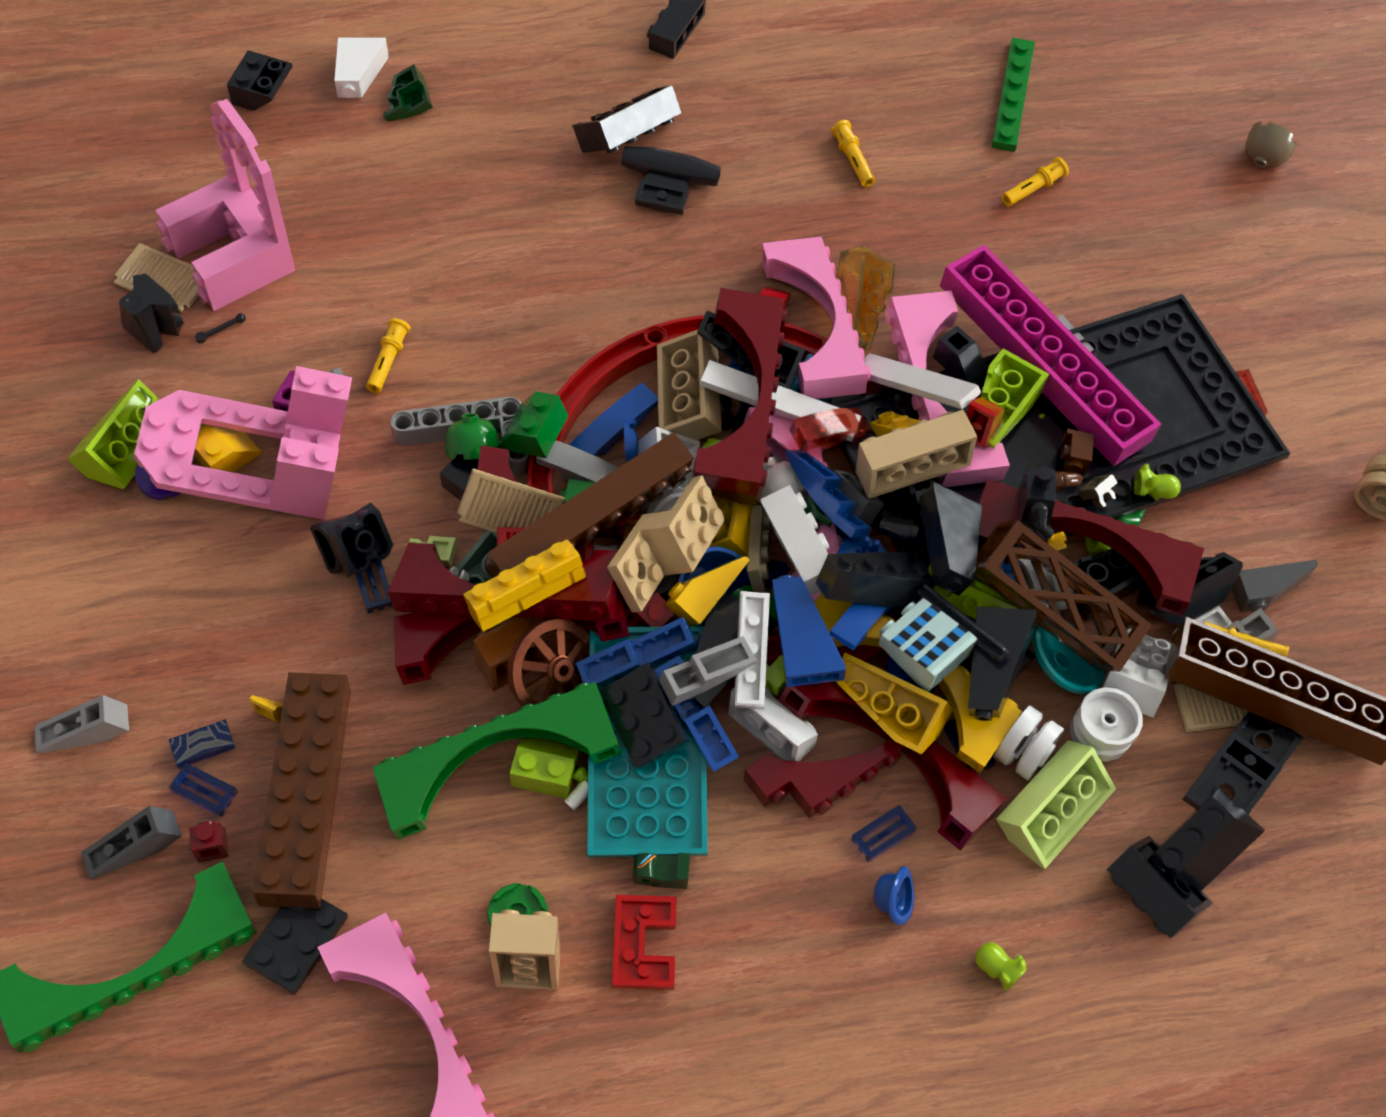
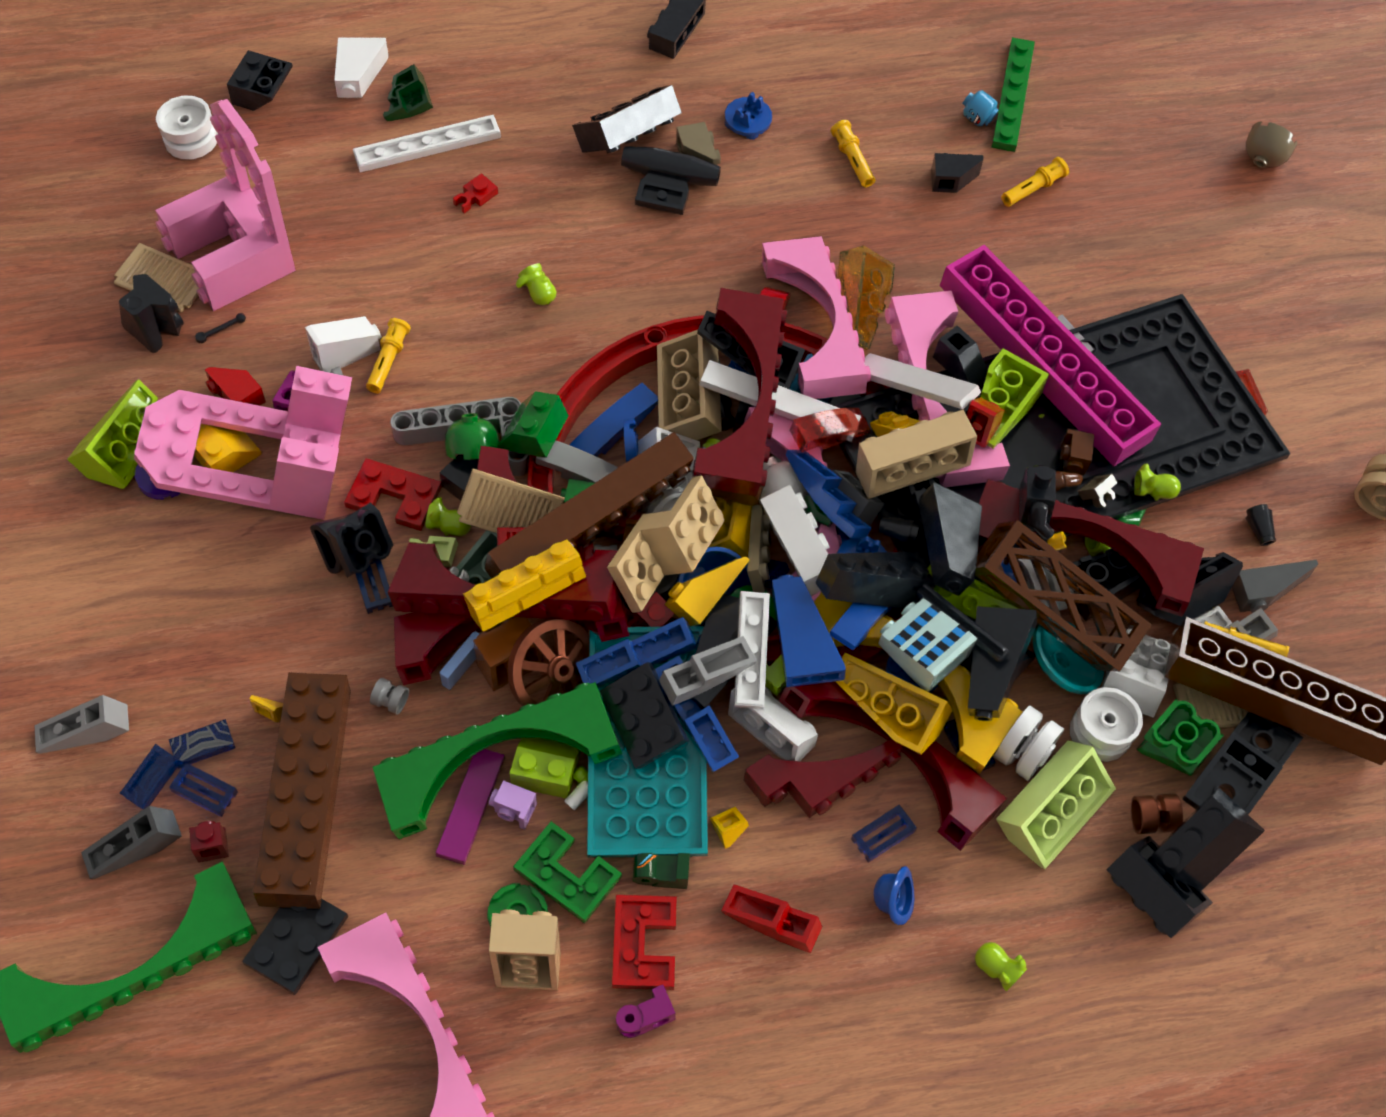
(150, 777): none -> clear blue tile
(186, 127): none -> white wheel
(234, 385): none -> red slope
(342, 342): none -> white slope
(389, 696): none -> light grey wheel
(410, 487): none -> red plate
(426, 143): none -> white tile
(444, 519): none -> lime animal
(459, 663): none -> light blue tile
(470, 806): none -> magenta tile
(476, 191): none -> red plate
(513, 803): none -> lavender brick
(538, 284): none -> lime animal
(541, 868): none -> green plate
(646, 1016): none -> magenta leg
(698, 142): none -> dark tan slope
(729, 826): none -> yellow slope
(740, 114): none -> blue plate
(773, 918): none -> red slope
(954, 171): none -> black slope
(980, 108): none -> dark azure head
(1151, 813): none -> copper wheel
(1181, 738): none -> green piece
(1262, 524): none -> black cone

